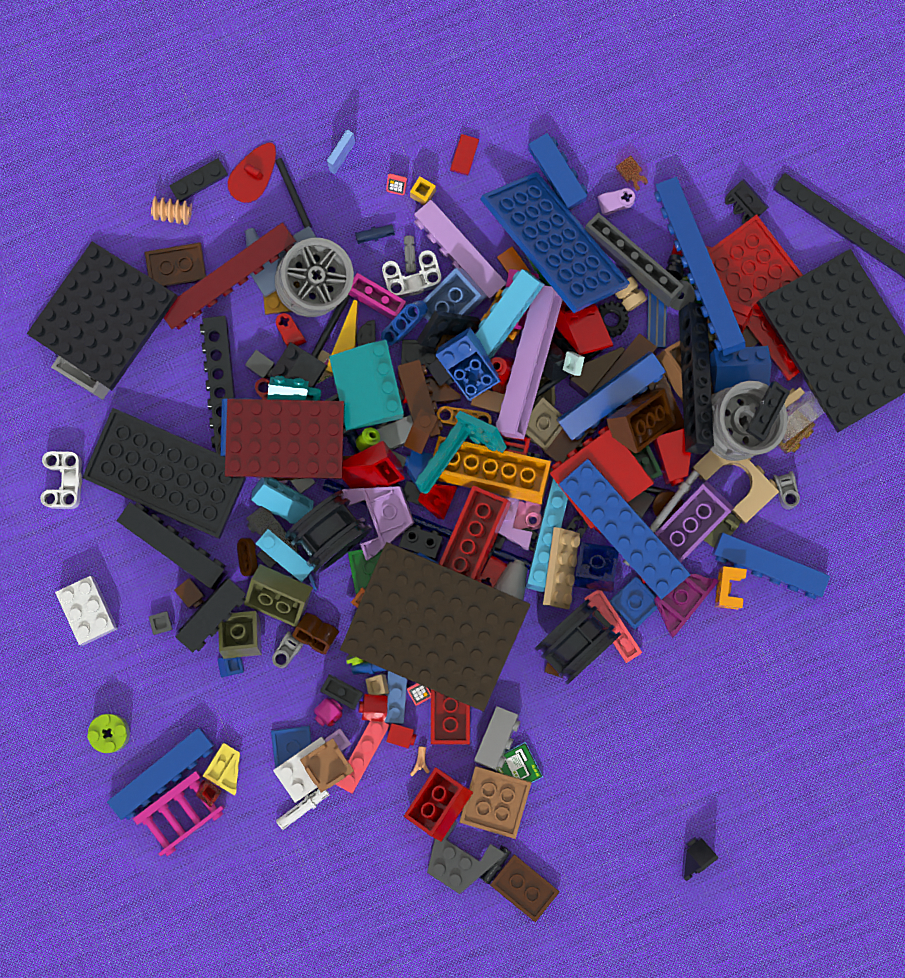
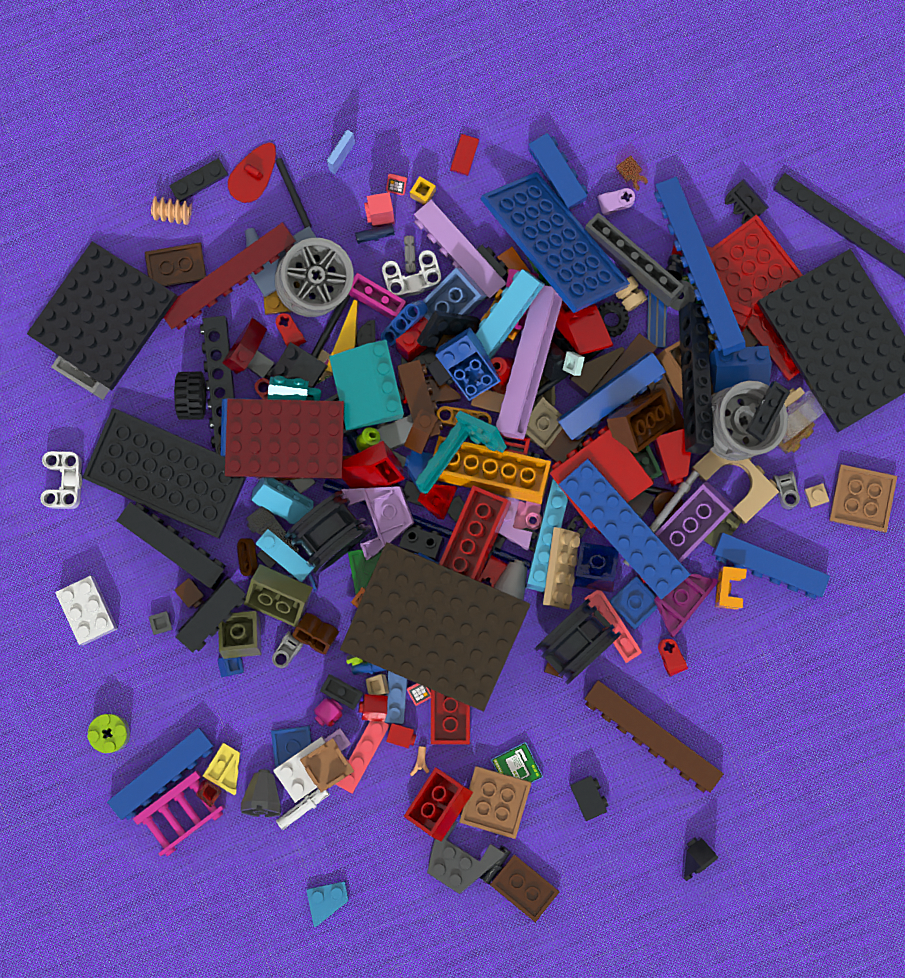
(190, 395): none -> black tyre
(245, 346): none -> dark red slope
(261, 796): none -> dark grey cone
(326, 900): none -> dark azure wing
(379, 210): none -> coral brick
(407, 342): none -> red brick
(455, 508): none -> black tile
(488, 255): none -> black plate
(497, 739): light grey brick -> none
(588, 797): none -> black brick
(653, 736): none -> reddish brown brick
(673, 660): none -> red piece
(816, 495): none -> tan plate
(863, 498): none -> medium nougat plate

